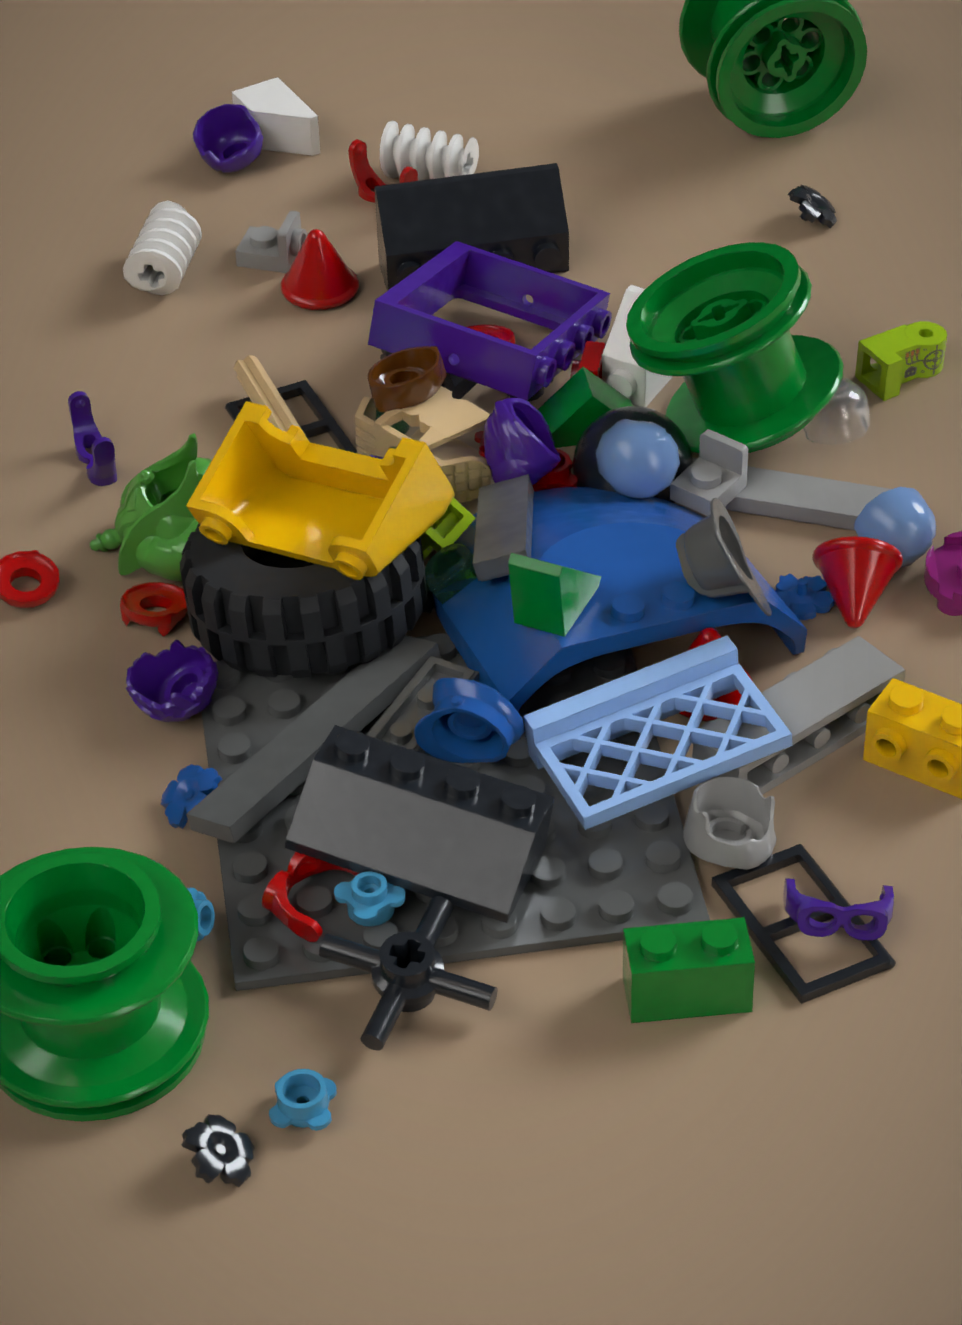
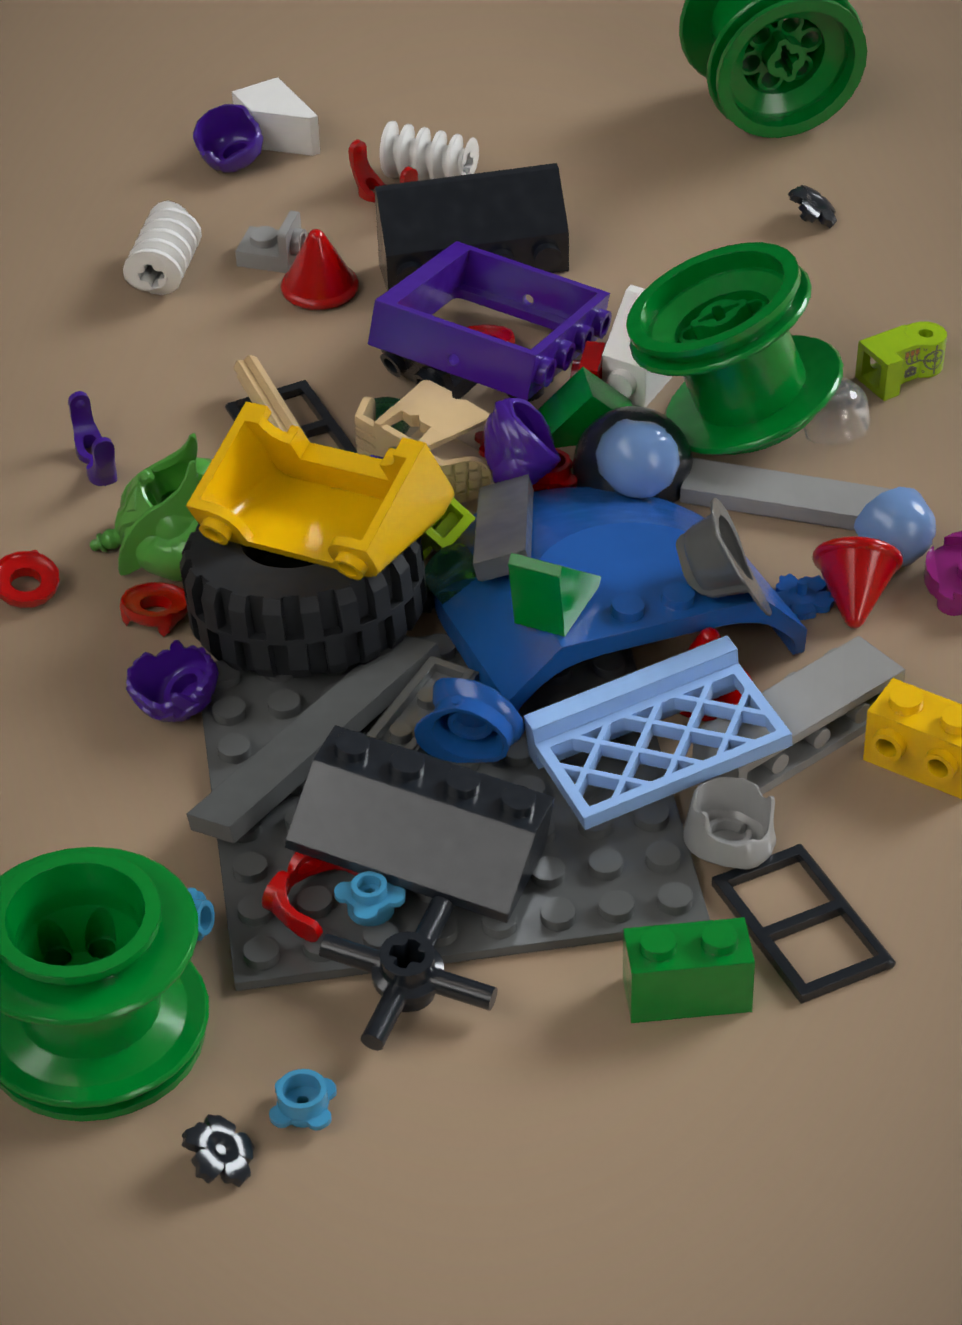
(182, 796): blue plant -> none
(406, 378): reddish brown hat -> none
(716, 473): light grey bracket -> none
(801, 906): dark purple cap -> none

